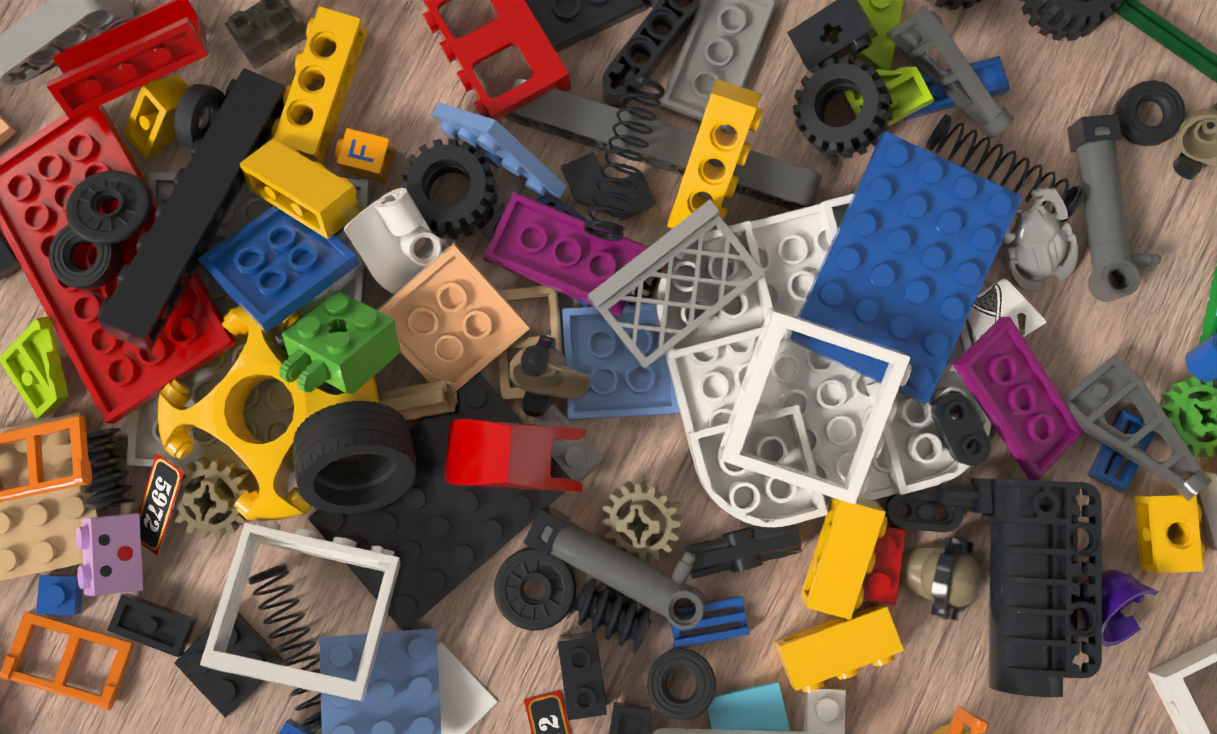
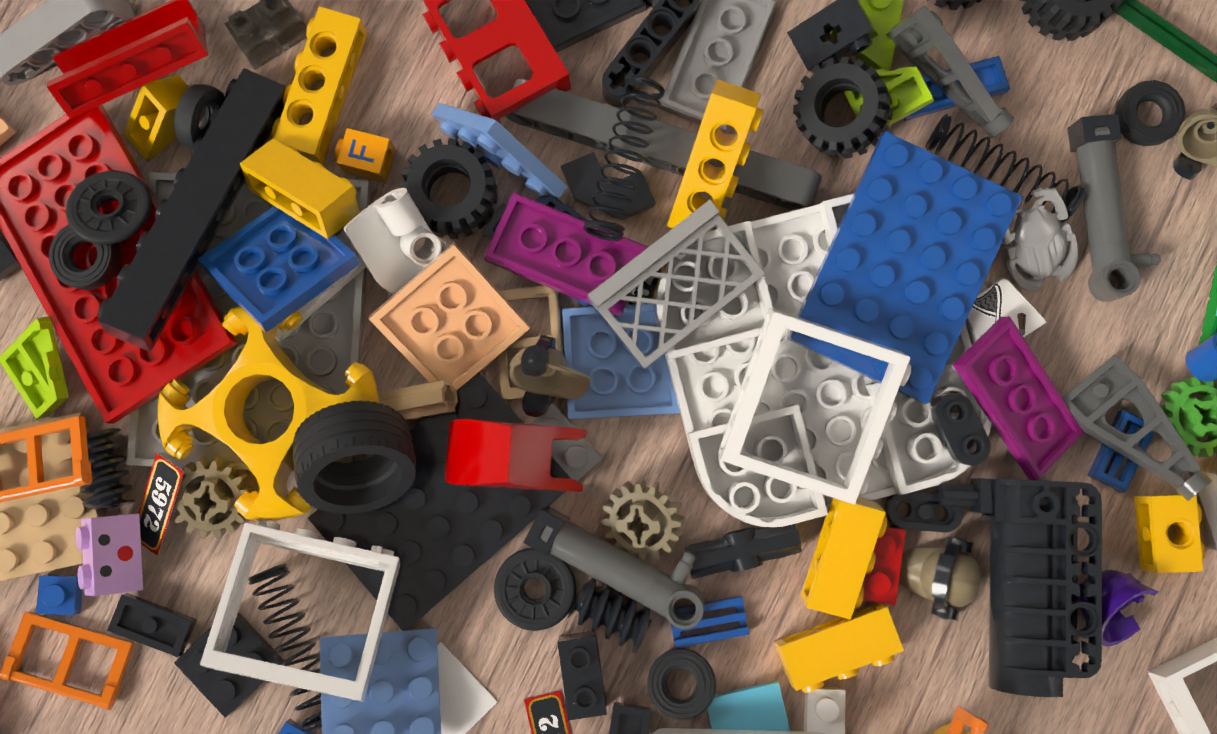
(339, 345): bright green hinge -> none

